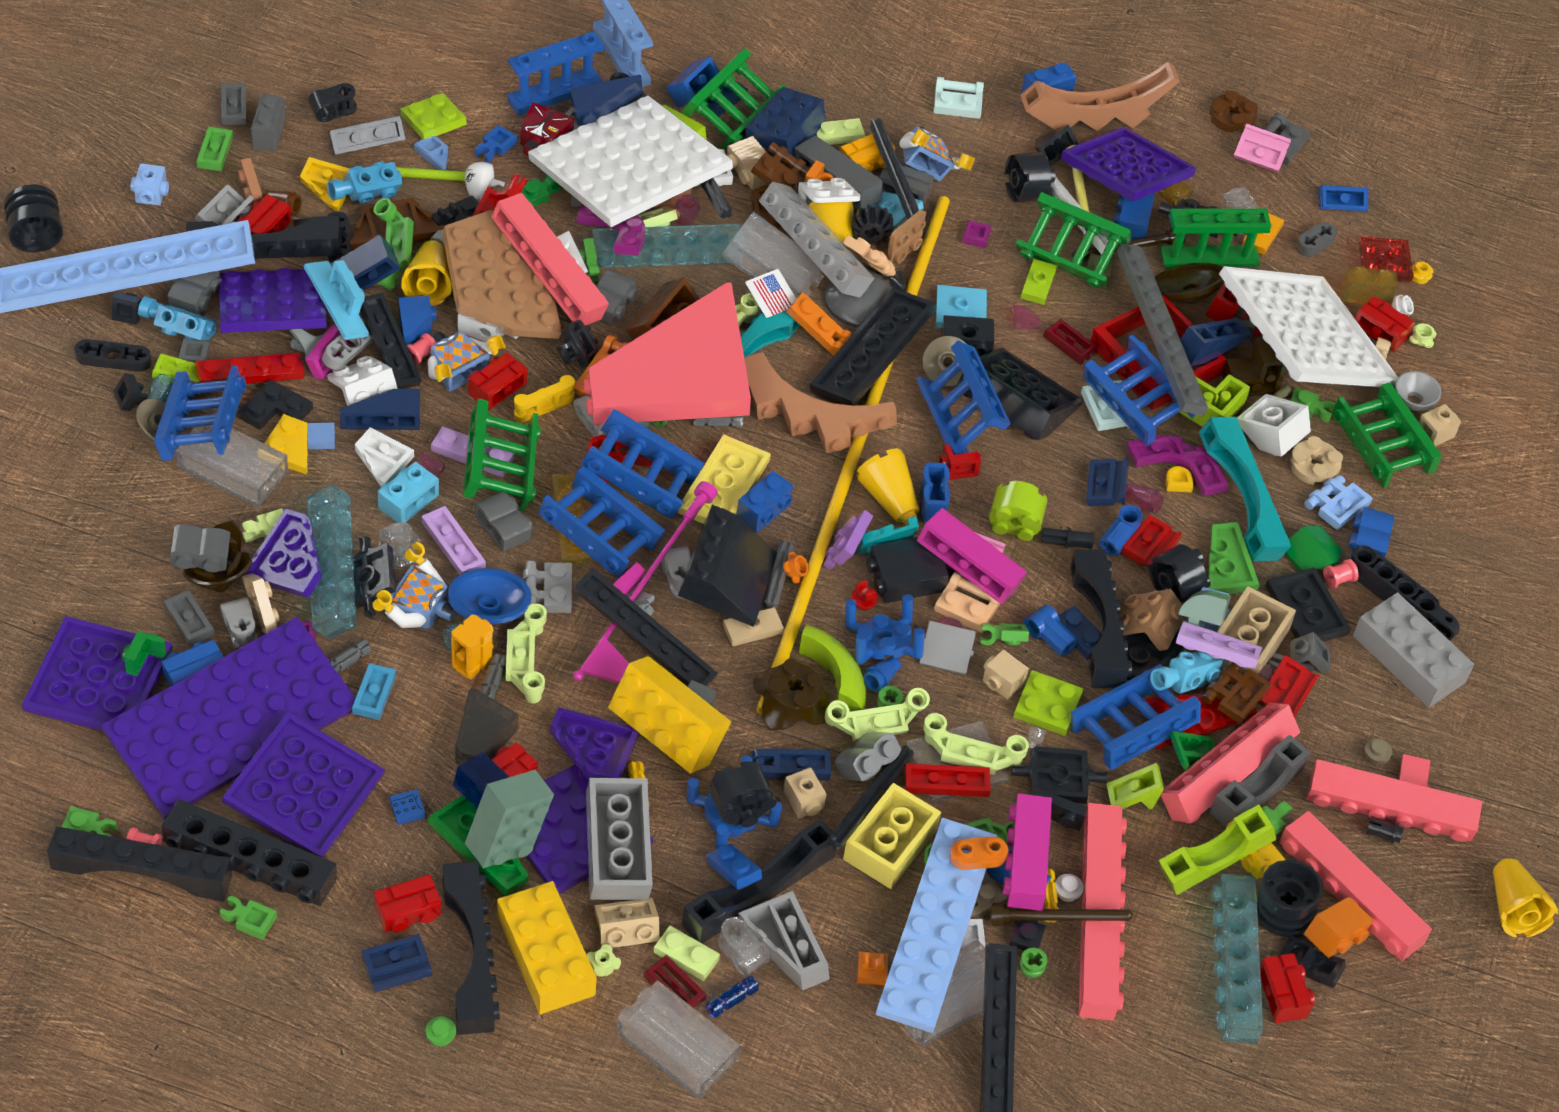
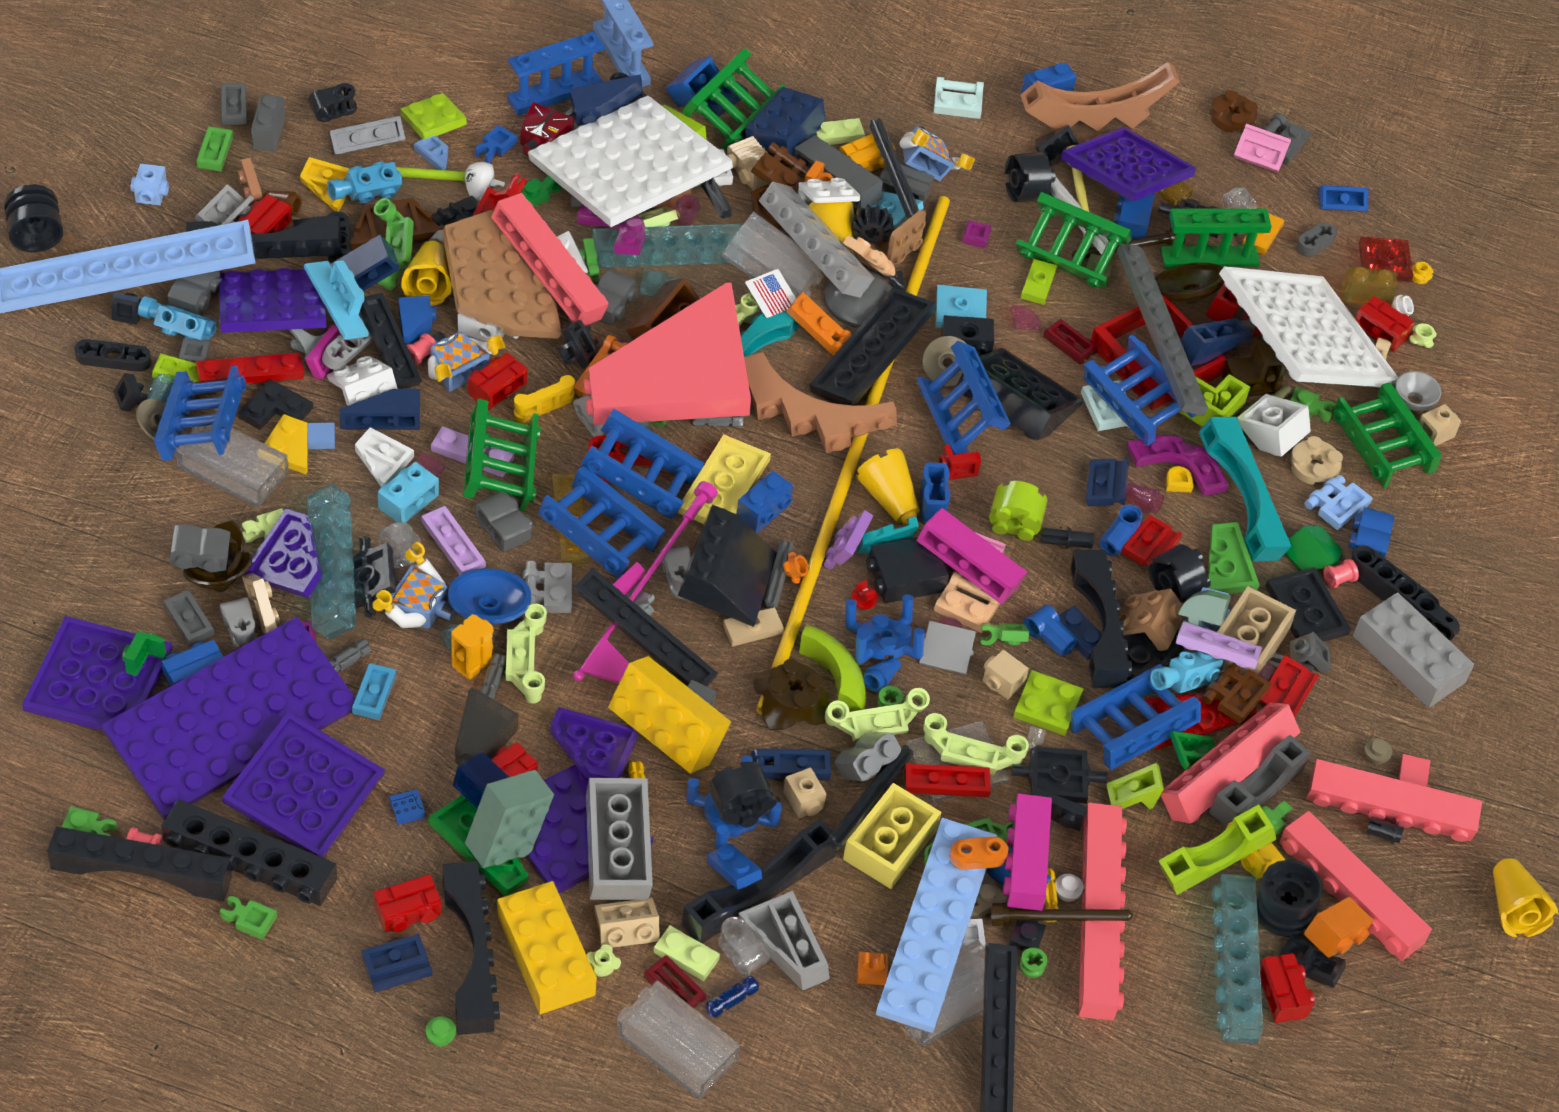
(653, 281): none -> clear light blue plate

